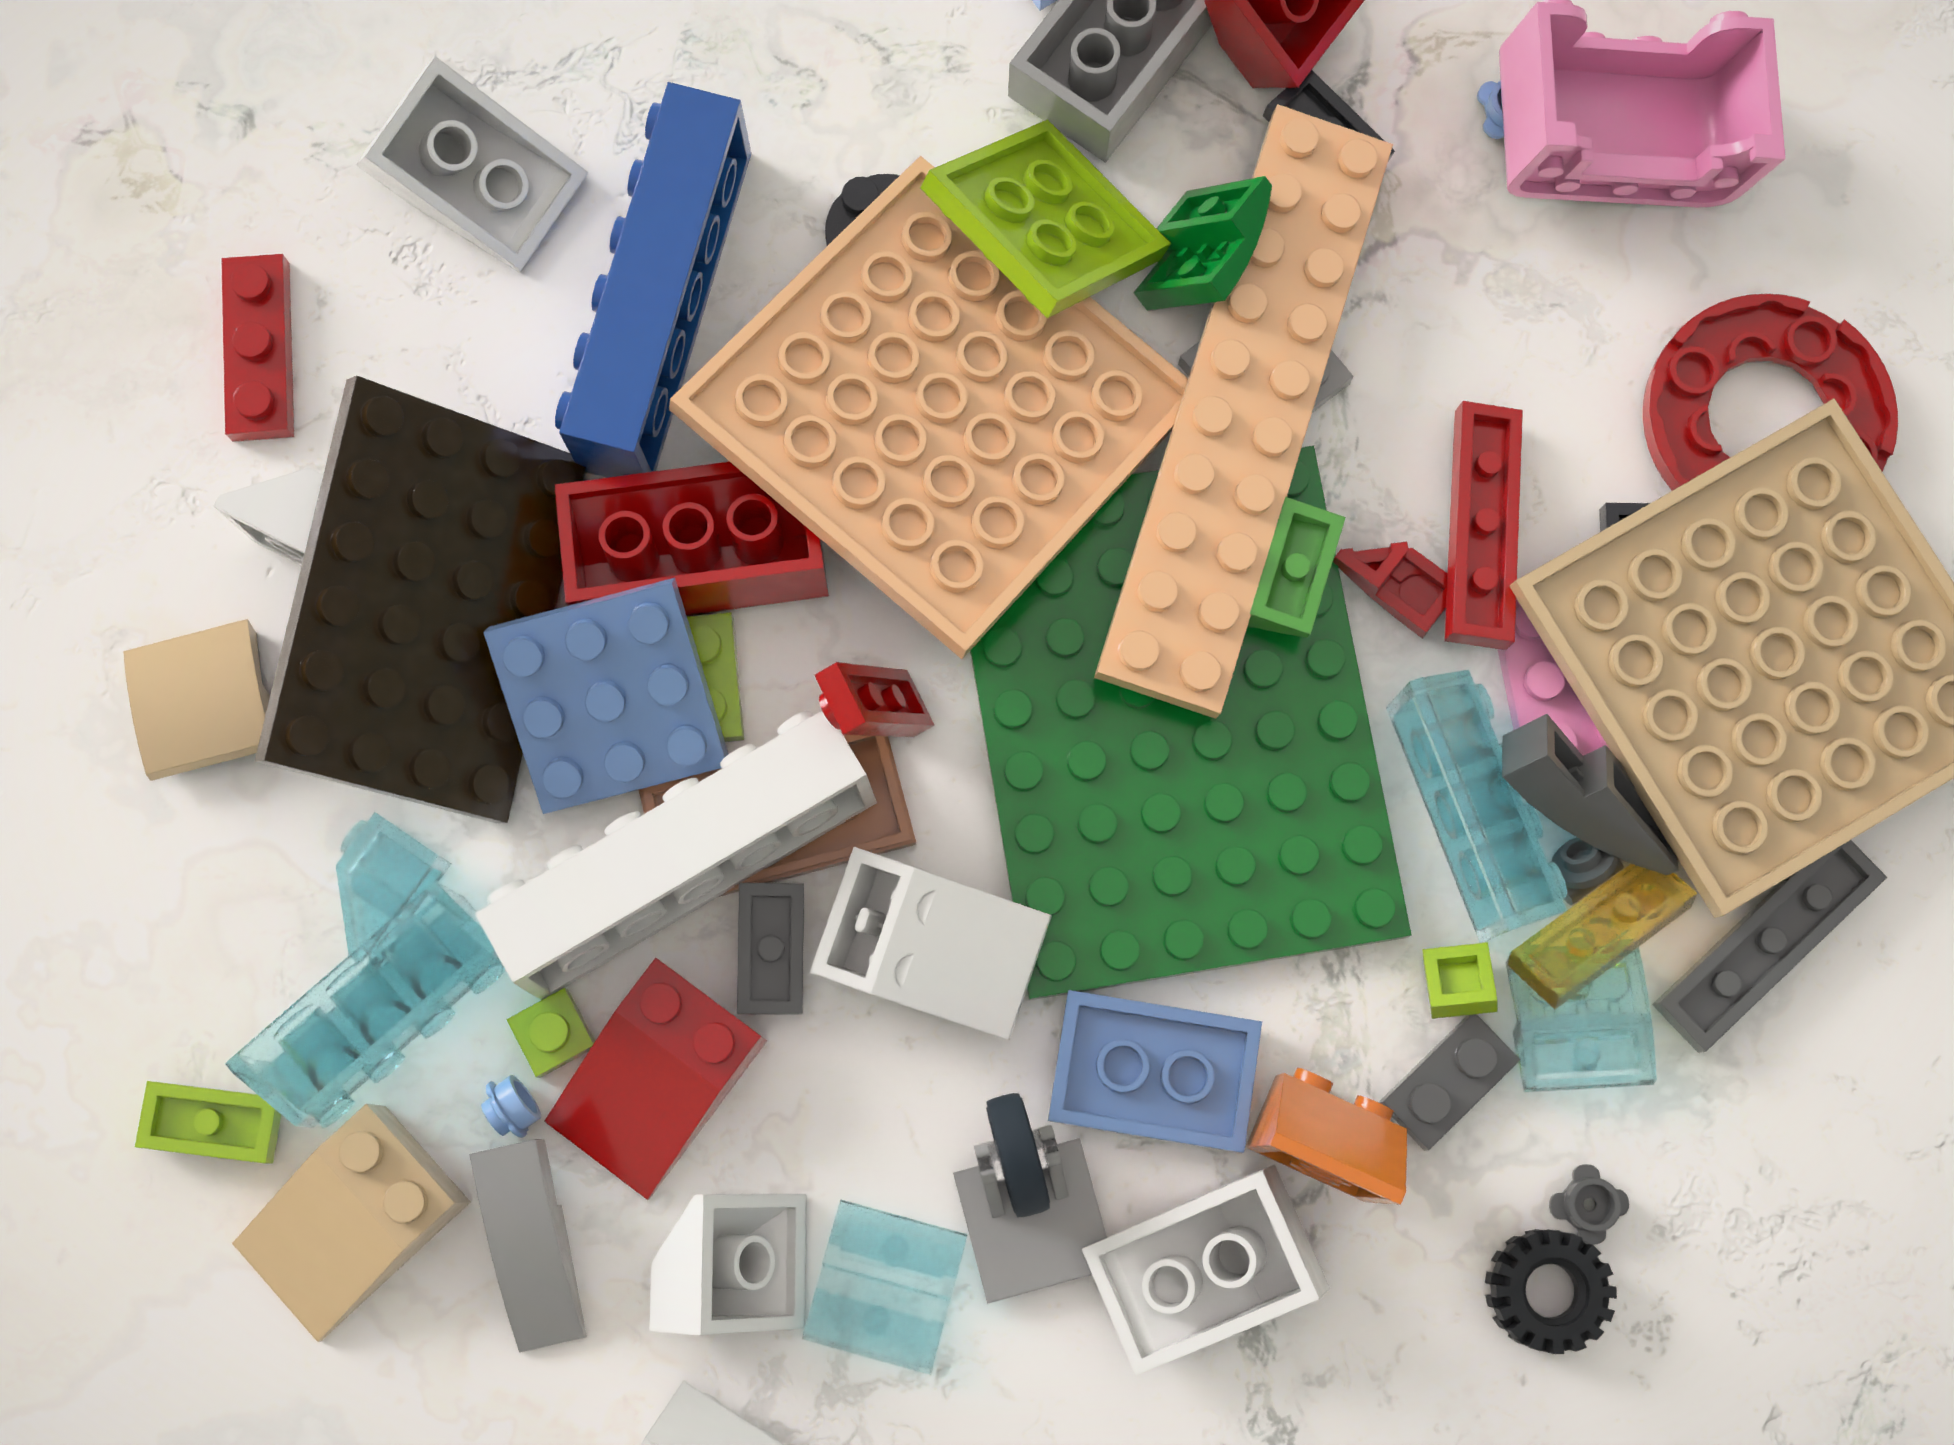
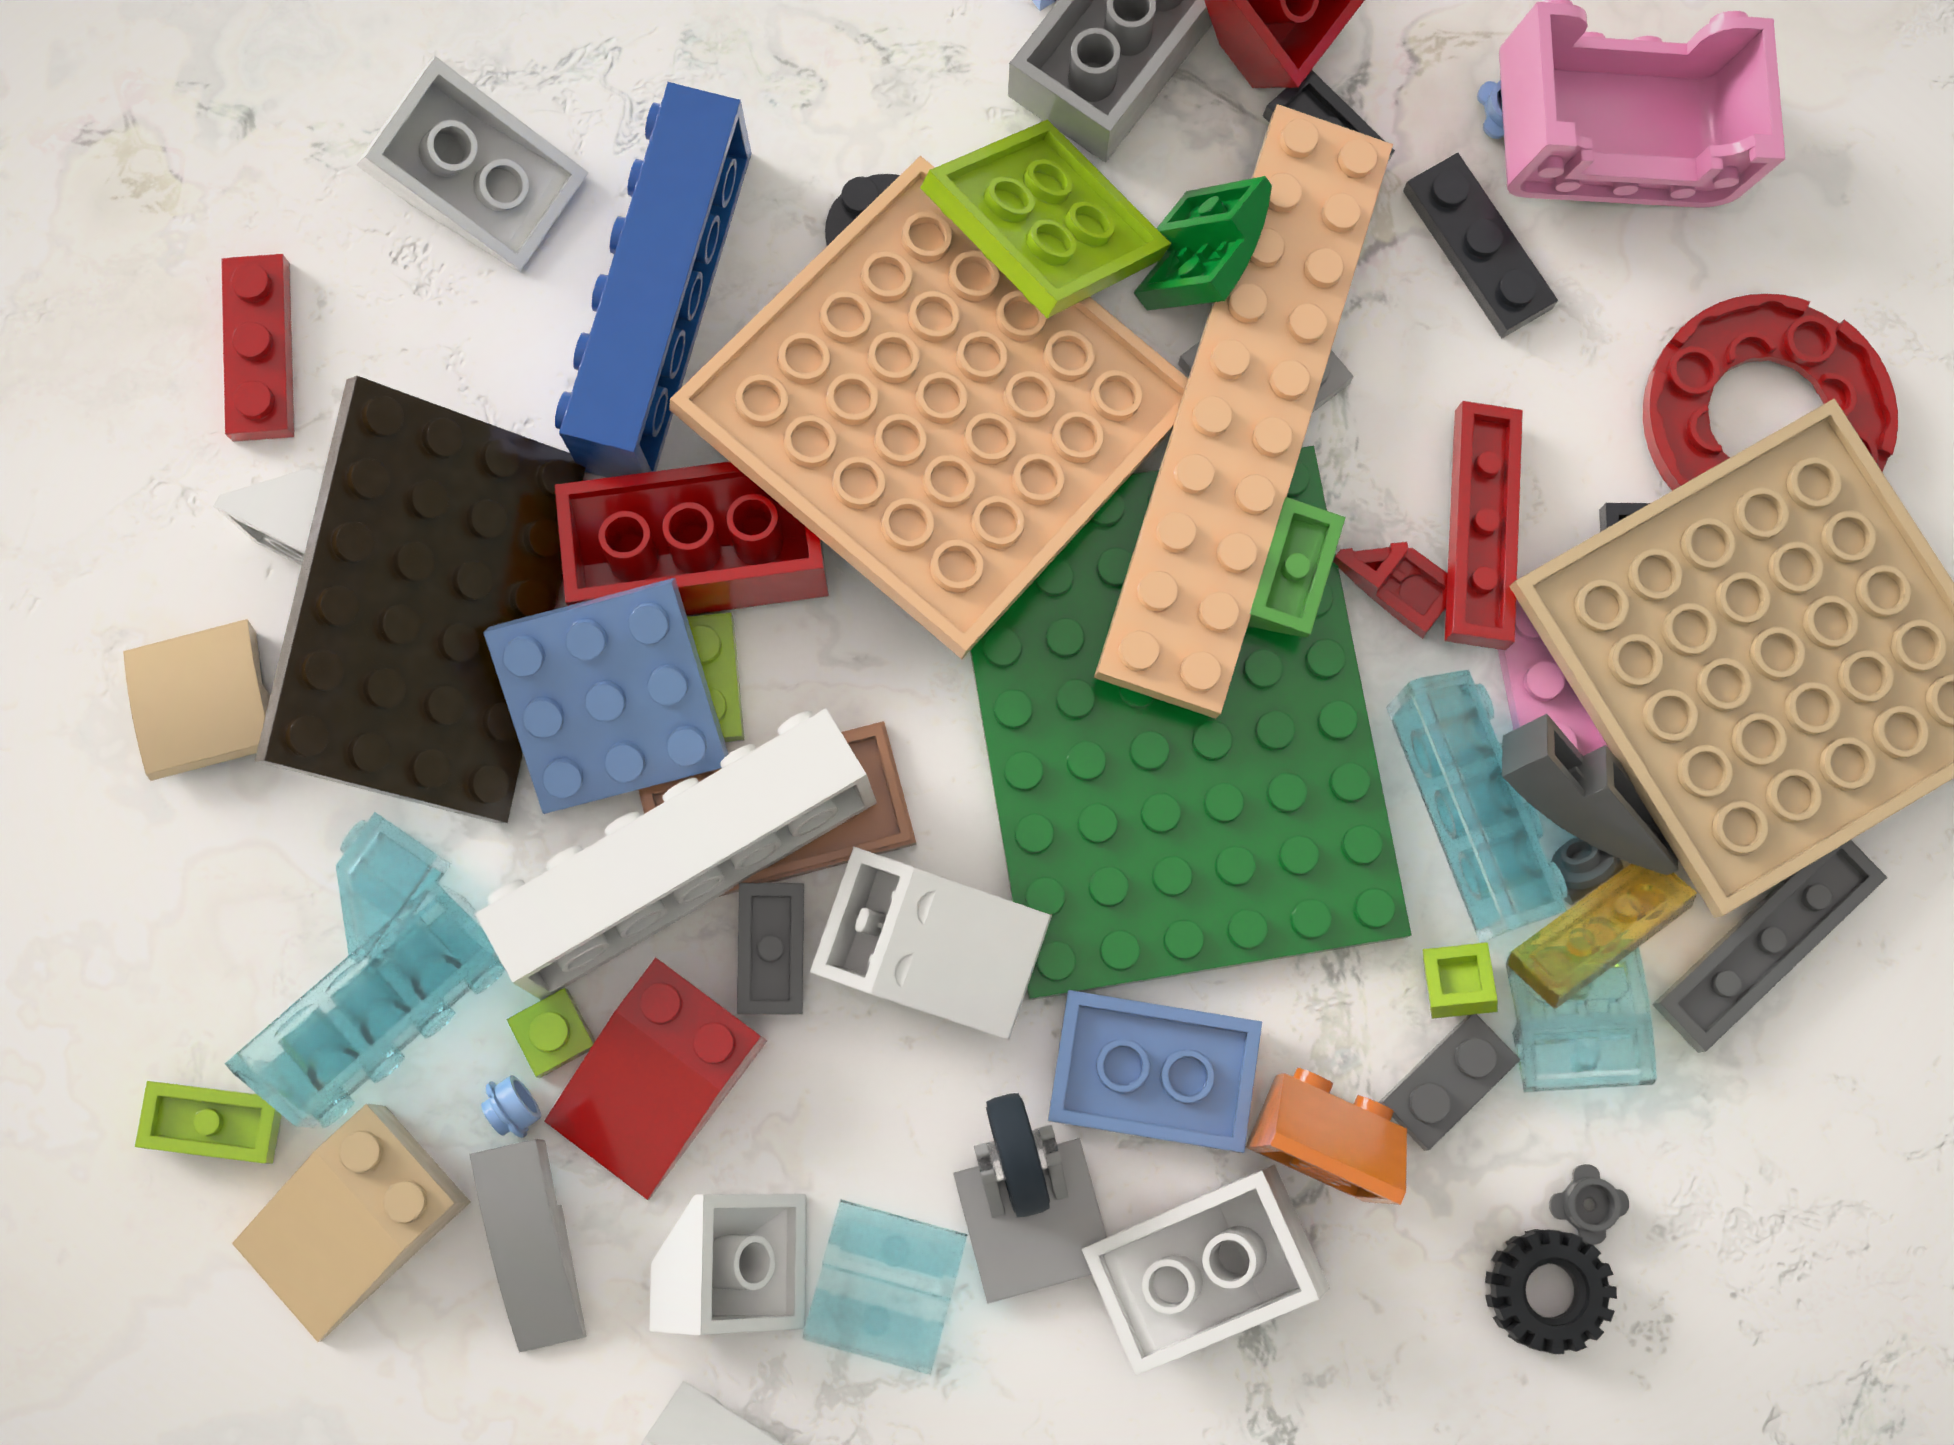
(872, 701): red plate -> none
(1480, 245): none -> black plate

